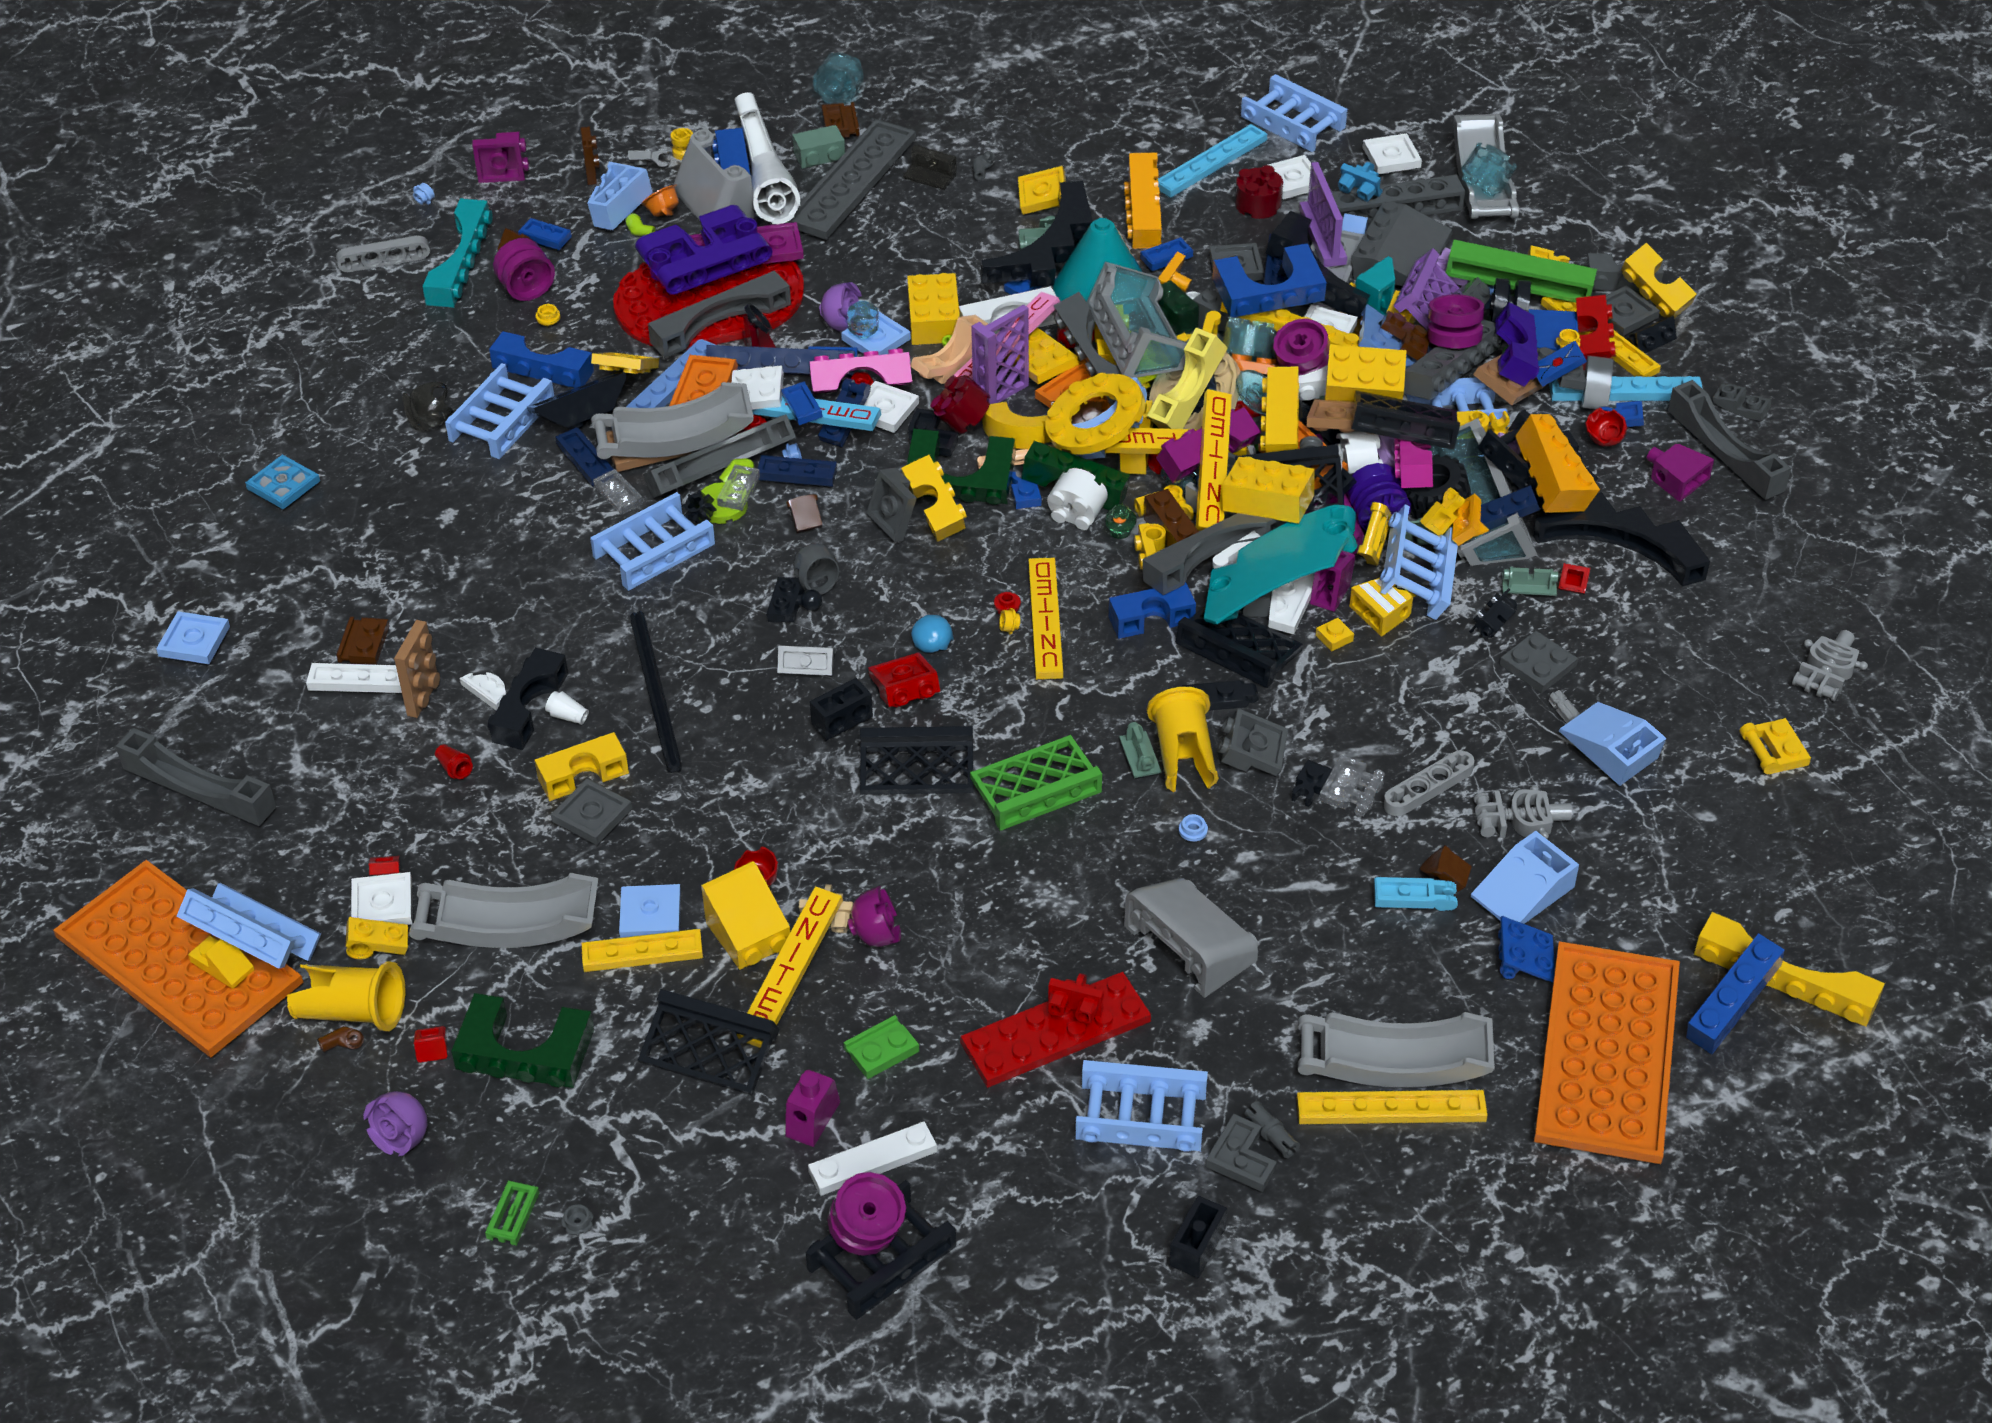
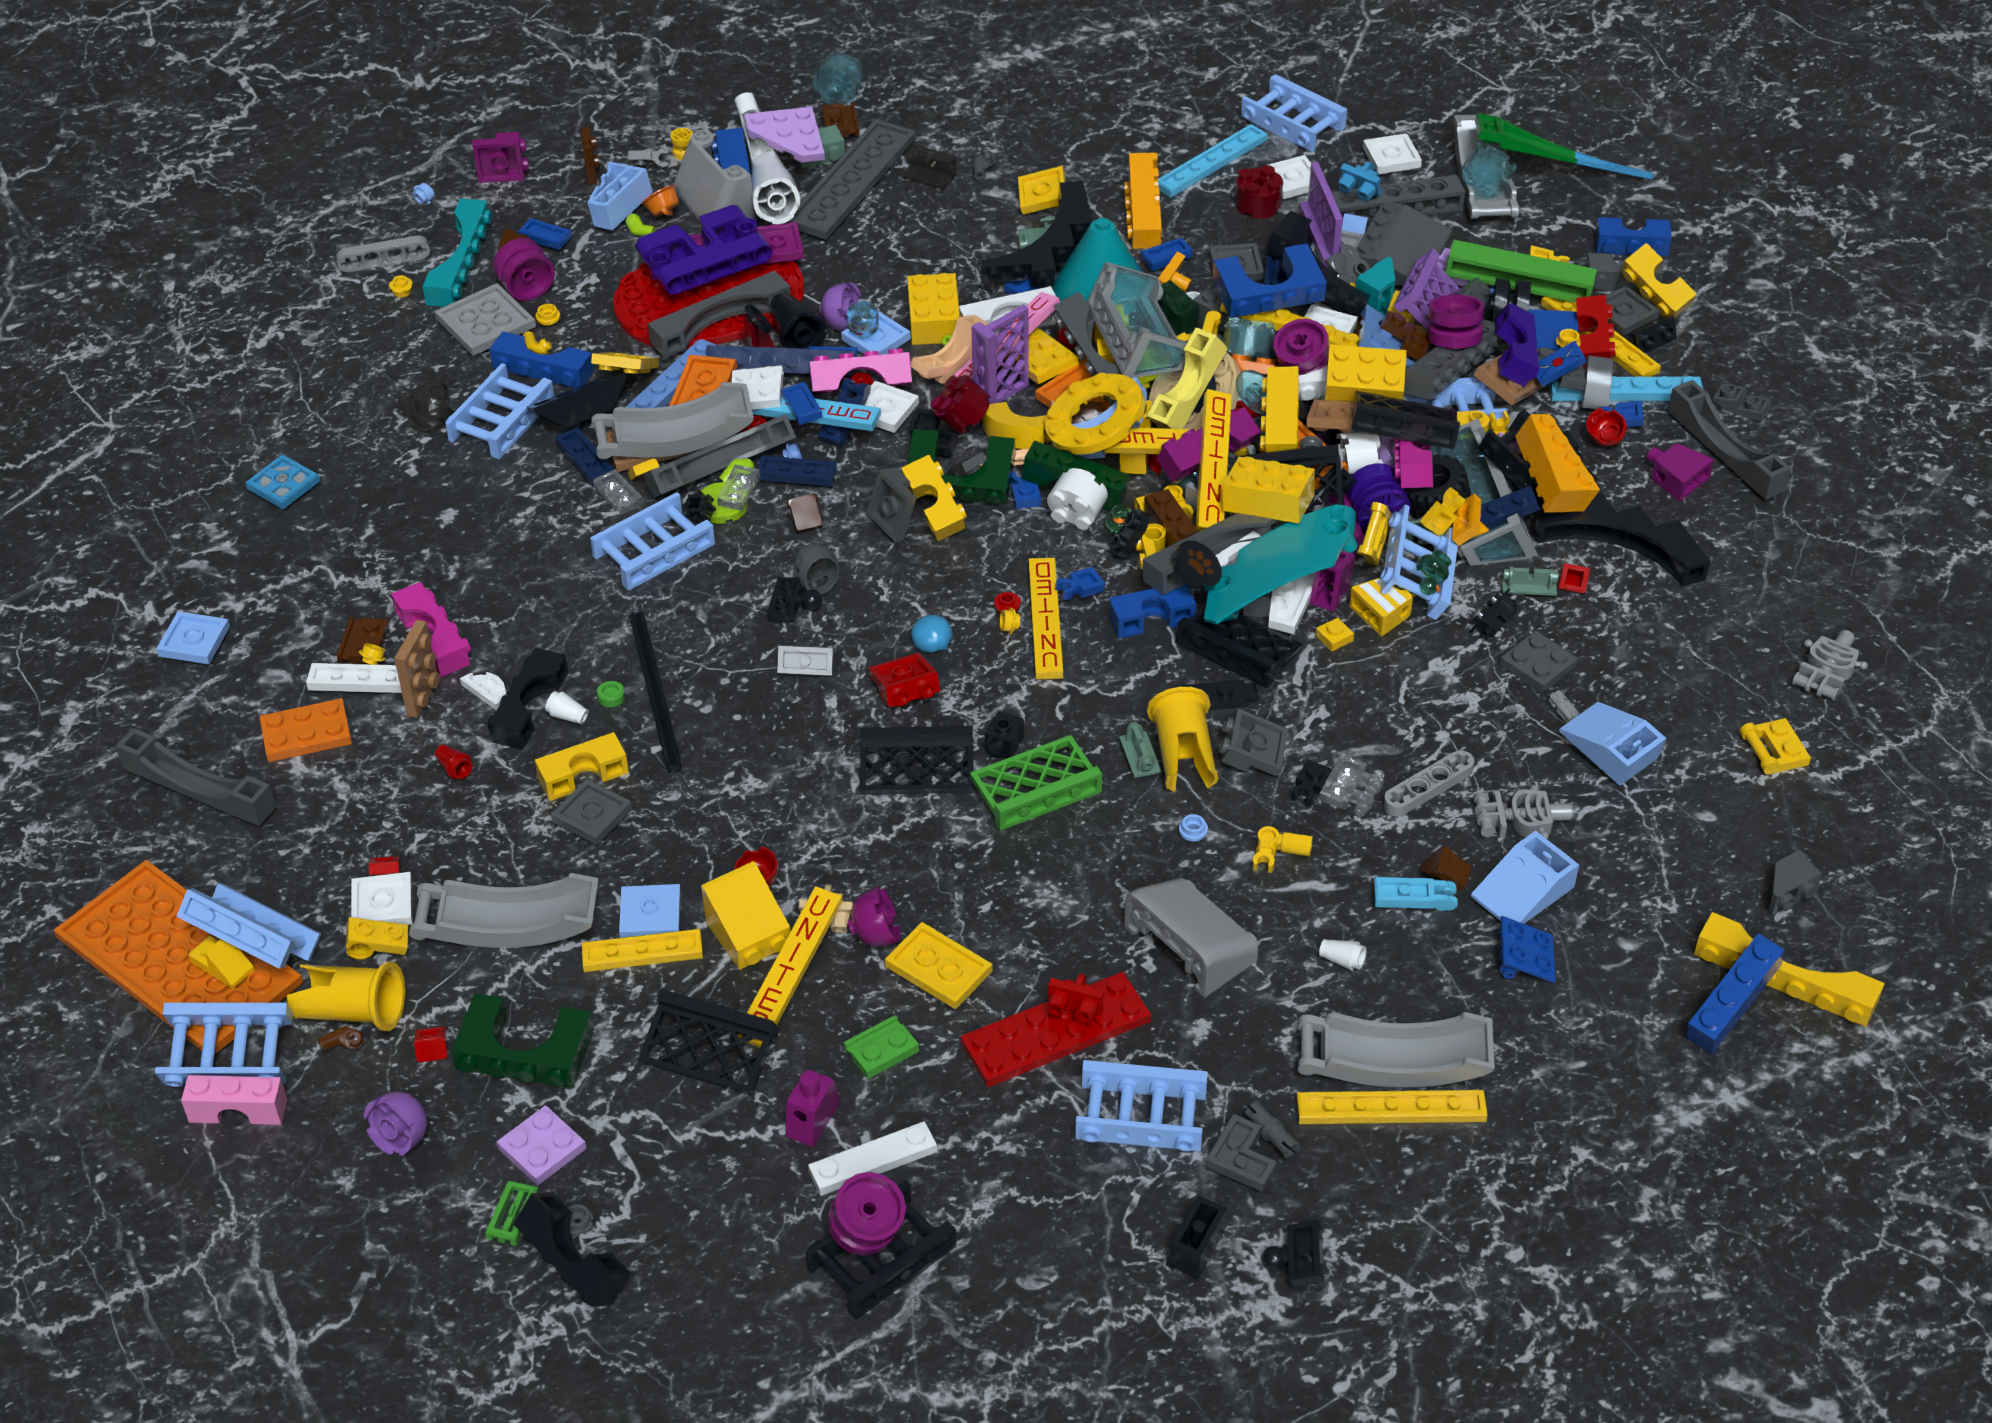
(212, 1017): none -> light blue fence
(257, 1097): none -> bright pink arch
(305, 730): none -> orange plate
(372, 654): none -> yellow plate
(401, 286): none -> yellow plate
(420, 604): none -> dark pink arch
(483, 316): none -> light grey plate
(539, 348): none -> yellow arm
(541, 1145): none -> lavender plate
(546, 1226): none -> black arch
(610, 694): none -> bright green tile
(638, 470): none -> yellow tile
(788, 131): none -> lavender plate
(796, 323): none -> black cone
(841, 708): black brick -> none
(938, 965): none -> yellow plate
(968, 465): none -> dark grey slope
(1004, 741): none -> black brick
(1084, 582): none -> blue plate
(1130, 533): none -> black plate
(1197, 565): none -> black tile
(1270, 841): none -> yellow bar
(1303, 1254): none -> black plate
(1345, 953): none -> white cone
(1346, 263): none -> dark grey plate
(1435, 569): none -> clear green animal
(1519, 141): none -> green plate
(1608, 1053): orange plate -> none
(1615, 239): none -> blue arch
(1791, 882): none -> dark grey slope

